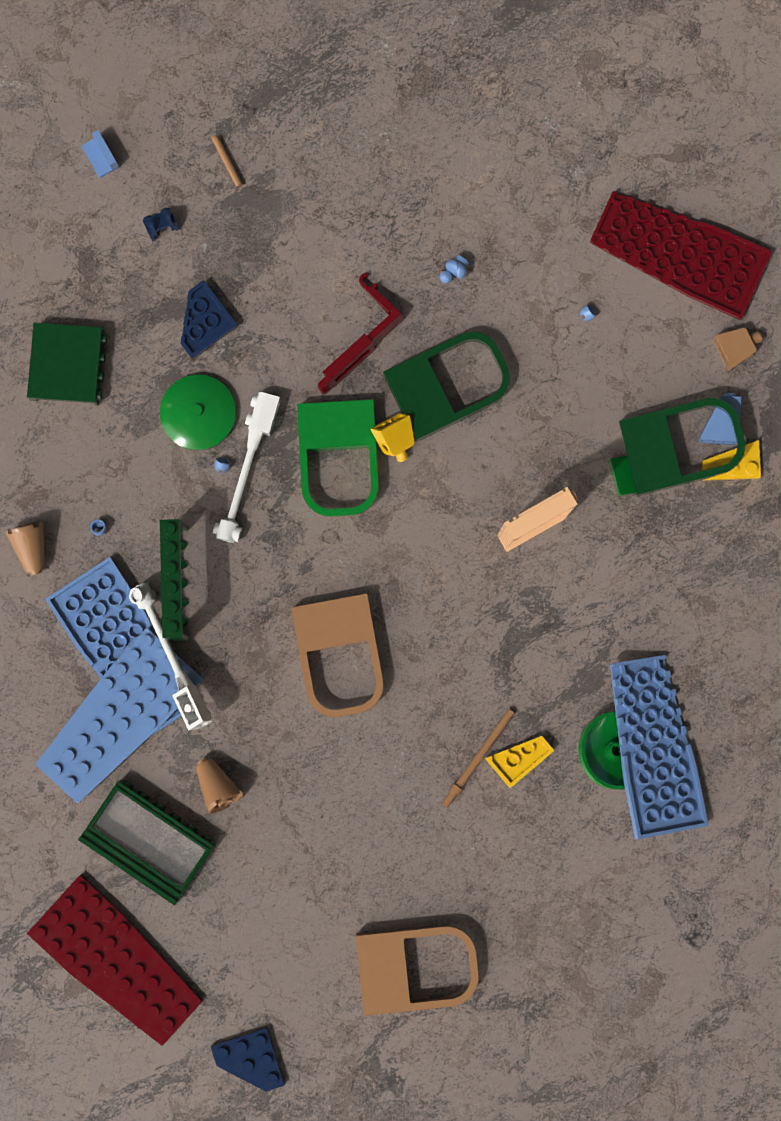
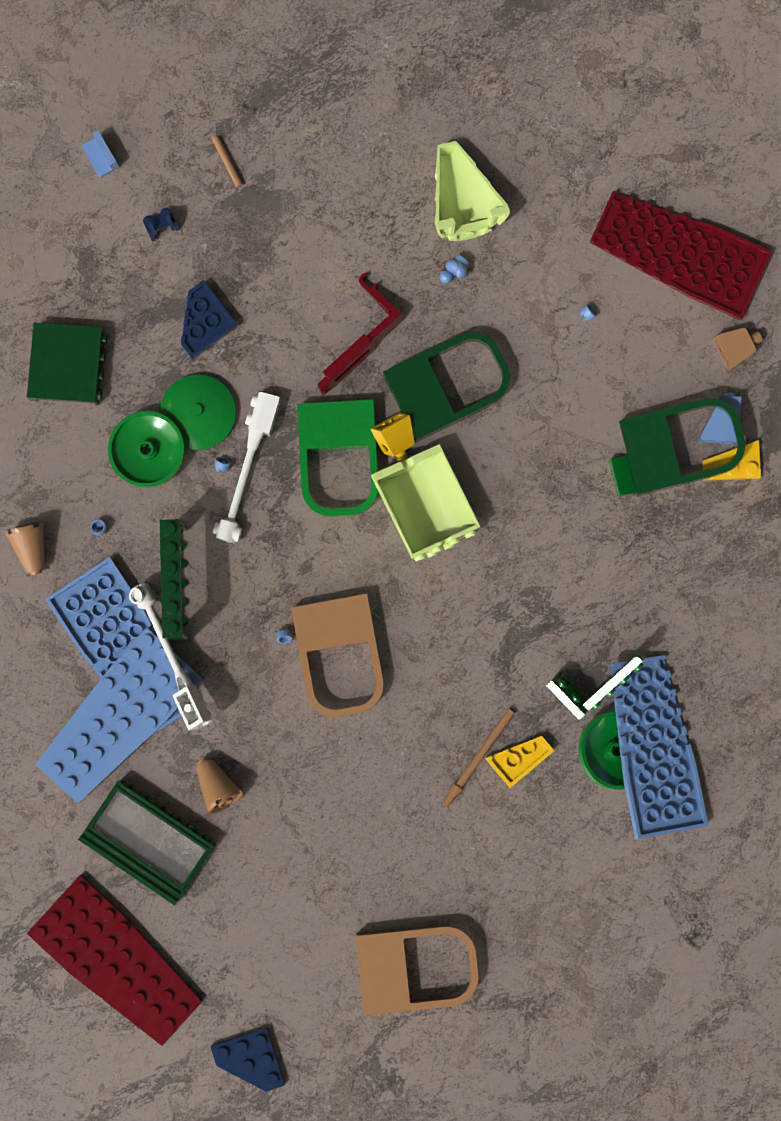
(146, 449): none -> green dish
(284, 636): none -> medium blue hinge
(426, 503): none -> yellowish green cylinder
(464, 196): none -> yellowish green cone
(537, 519): light nougat window -> none
(575, 699): none -> bracket

